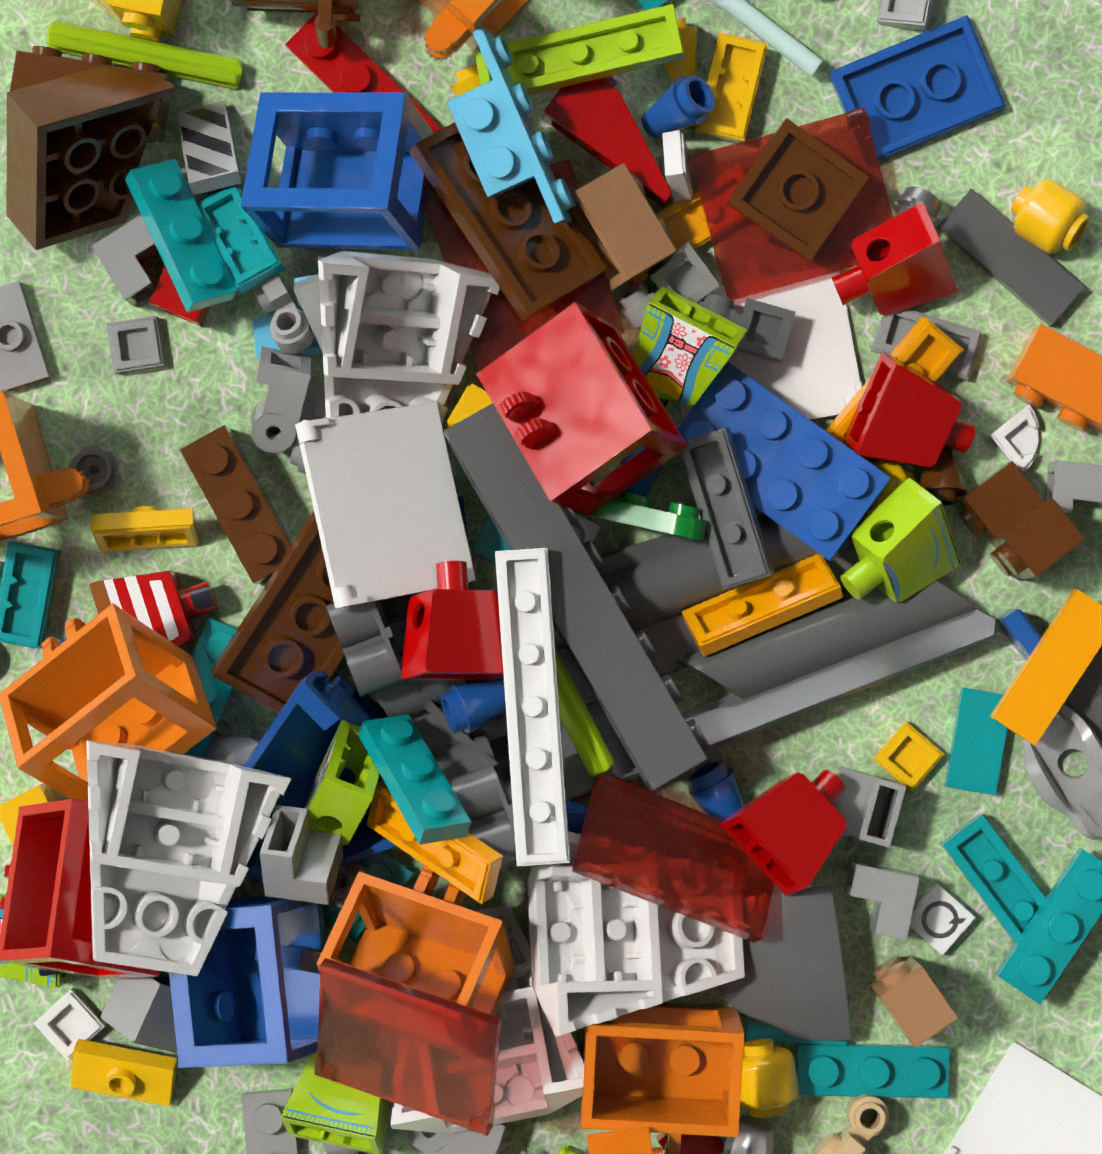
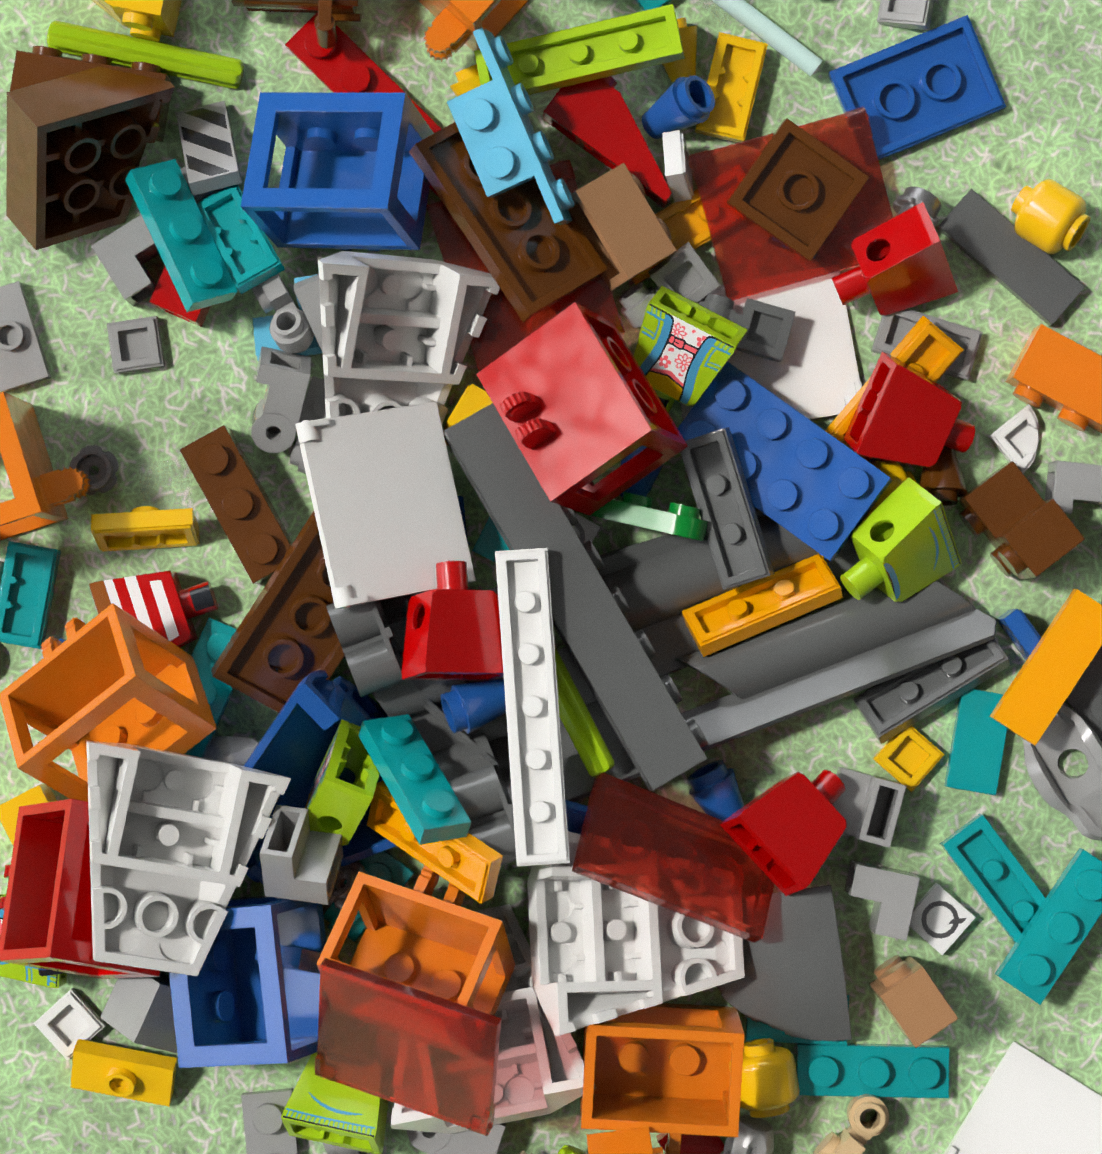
(916, 694): none -> dark grey tile

